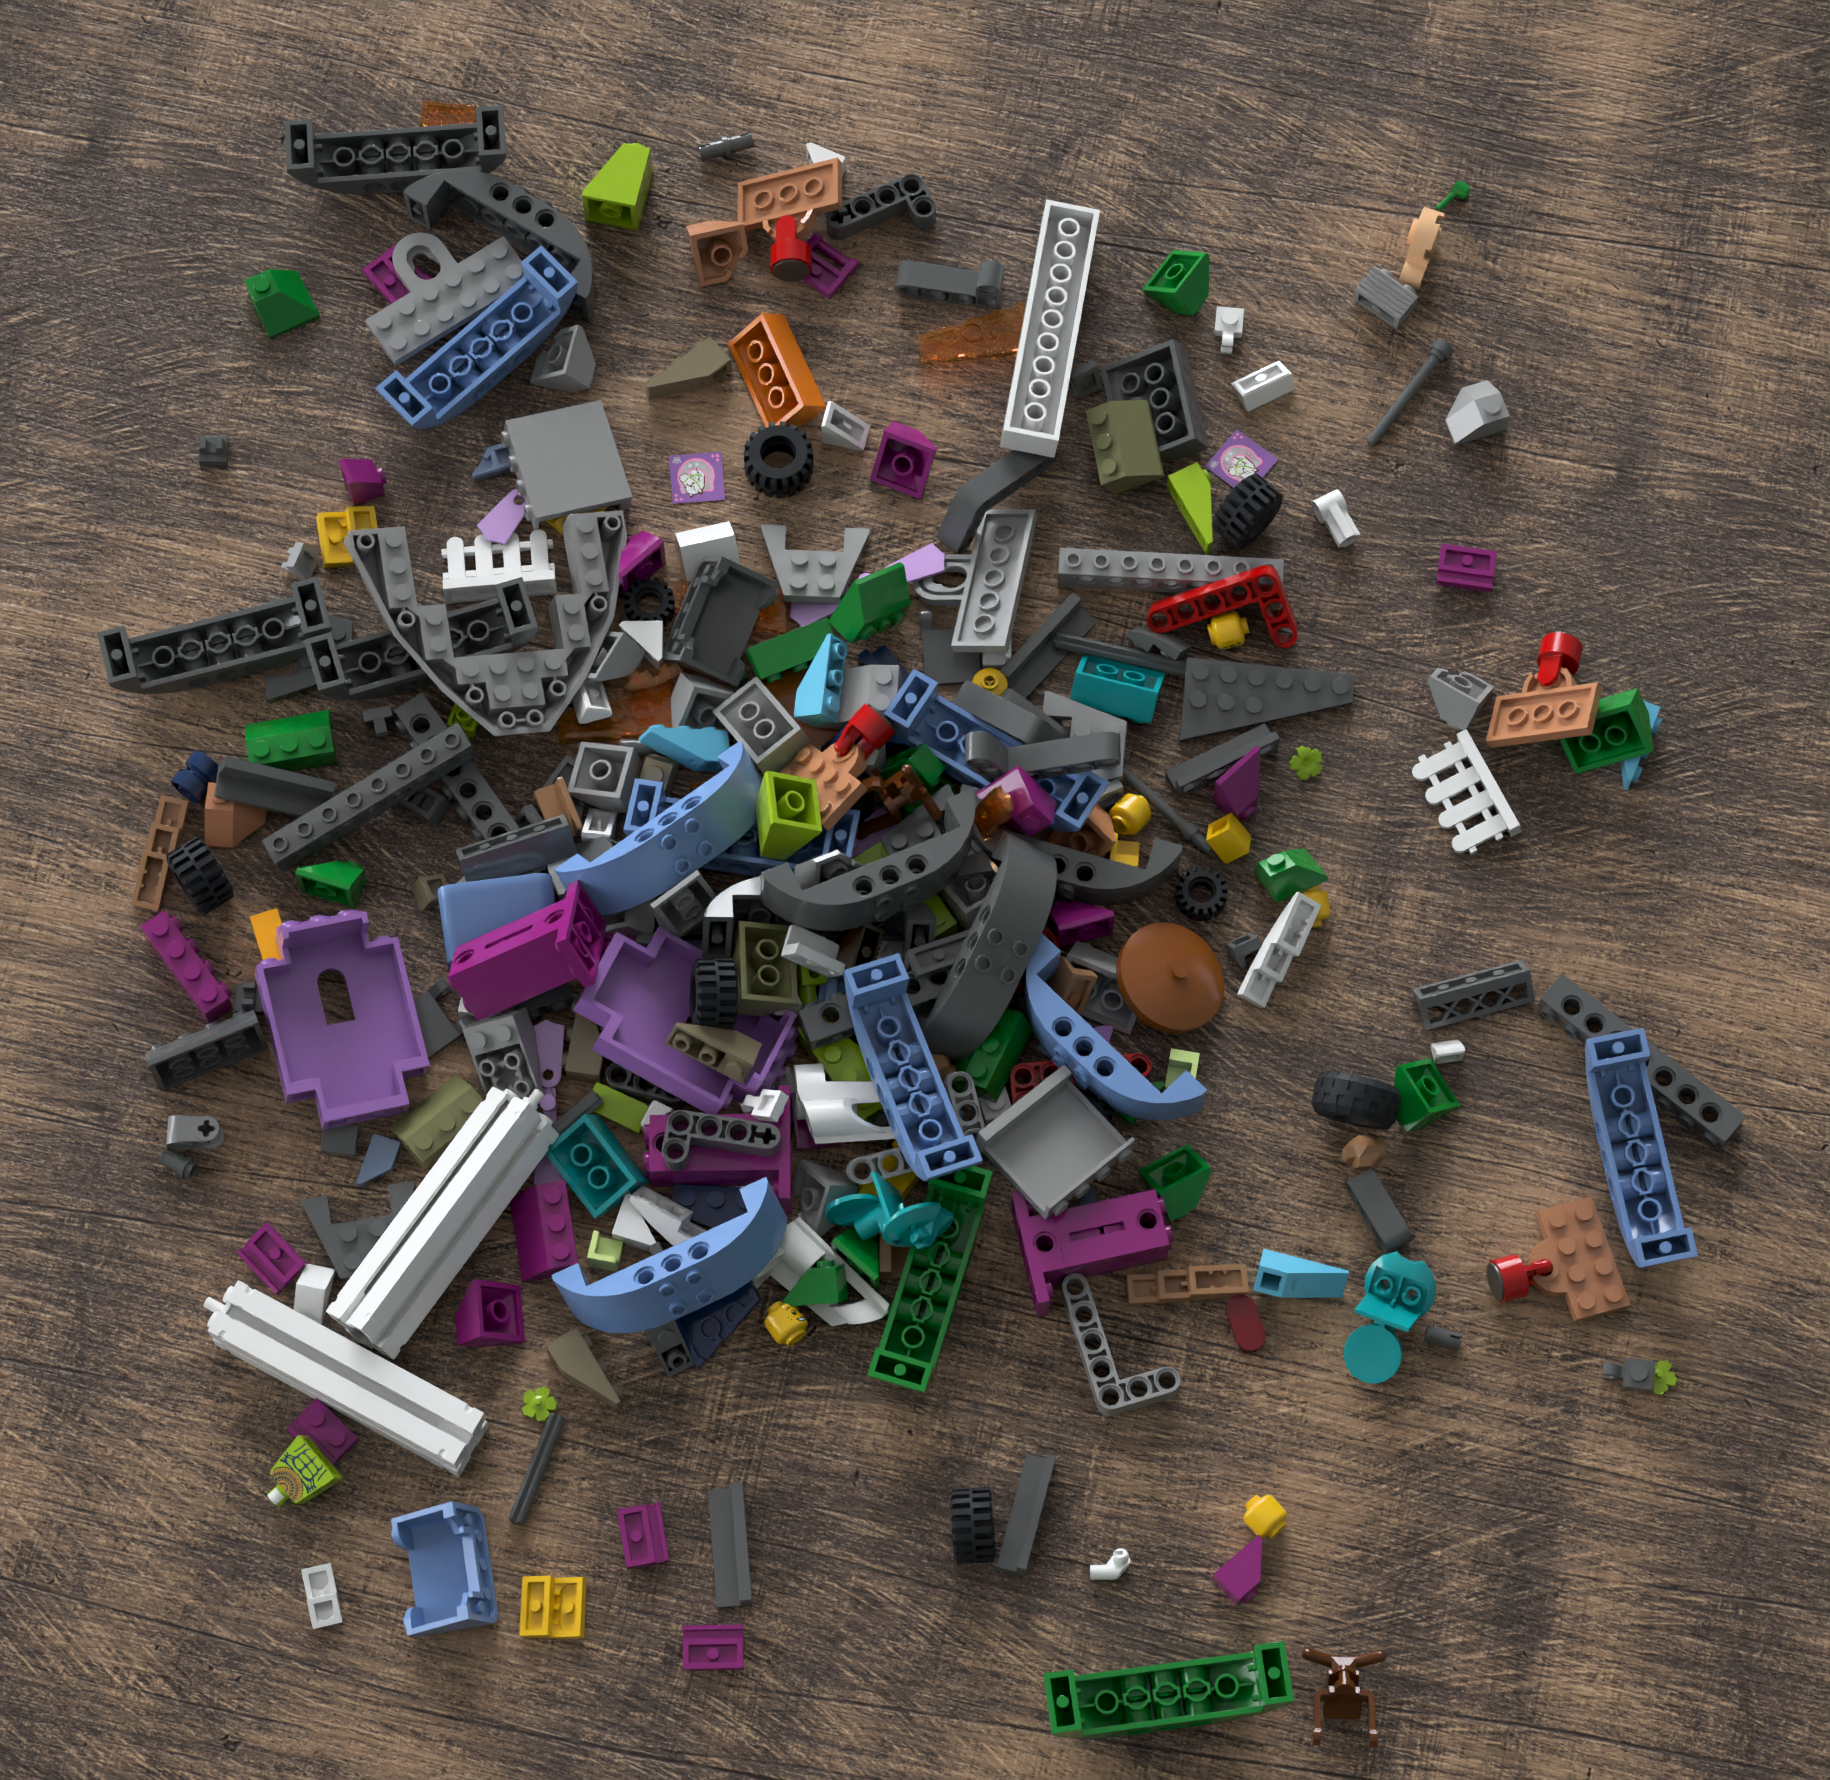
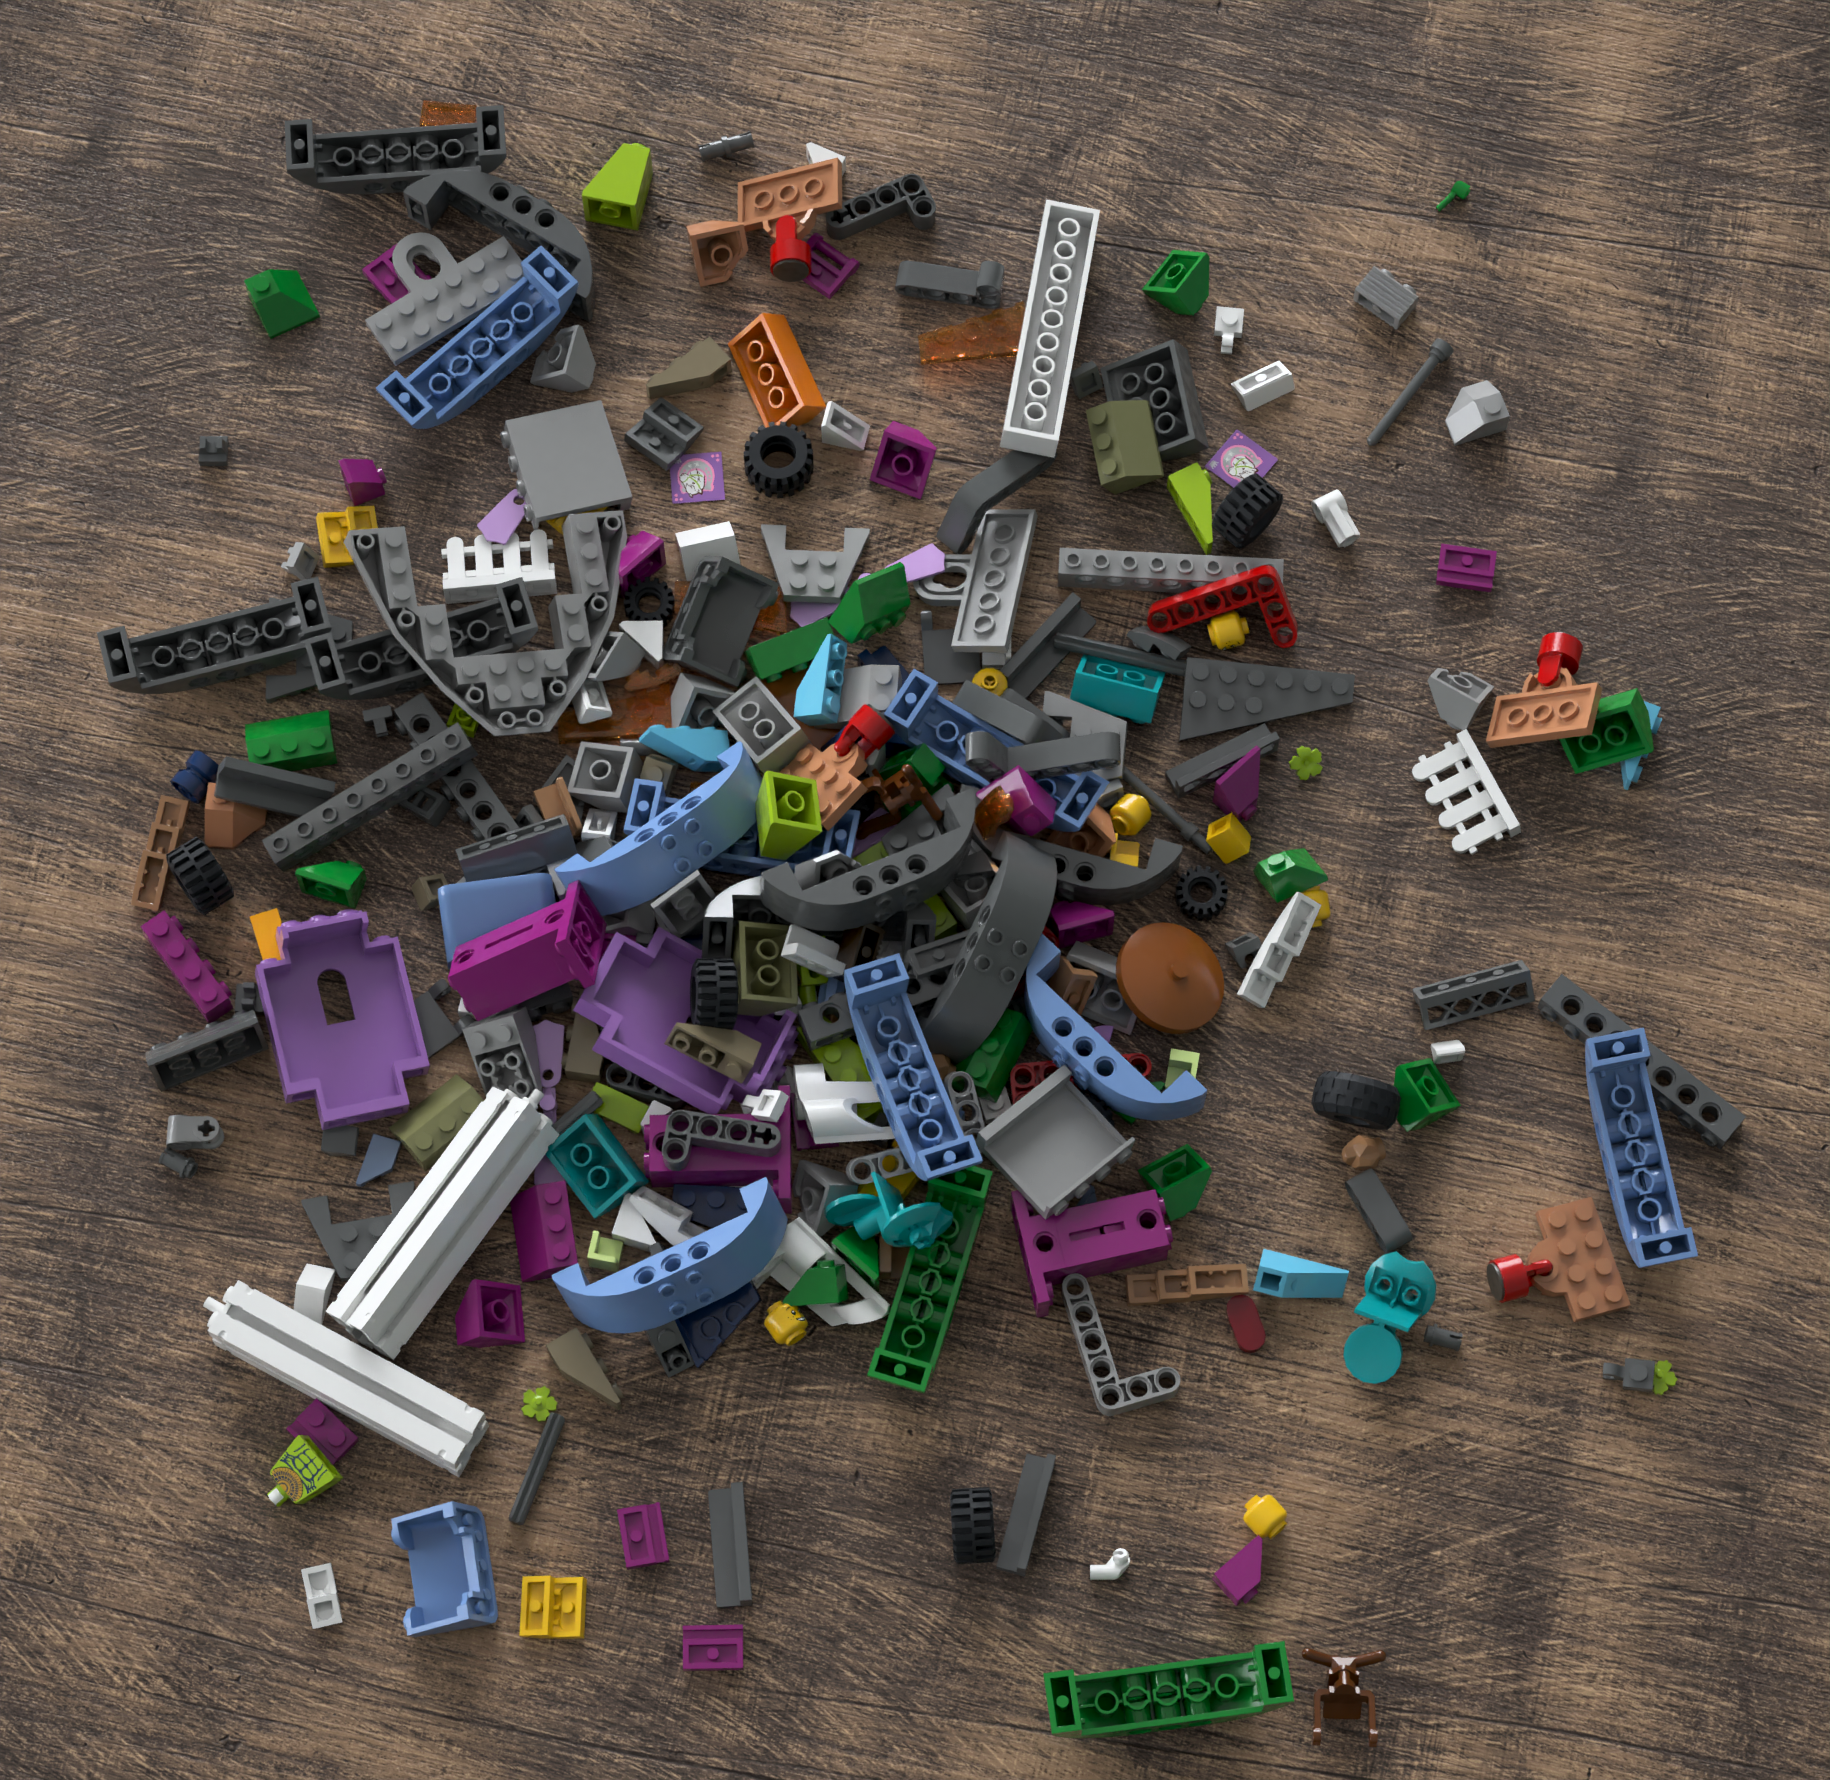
(272, 1258): magenta plate -> none
(493, 463): sand blue tile -> none
(663, 433): none -> dark grey slope
(1422, 240): light nougat piece -> none

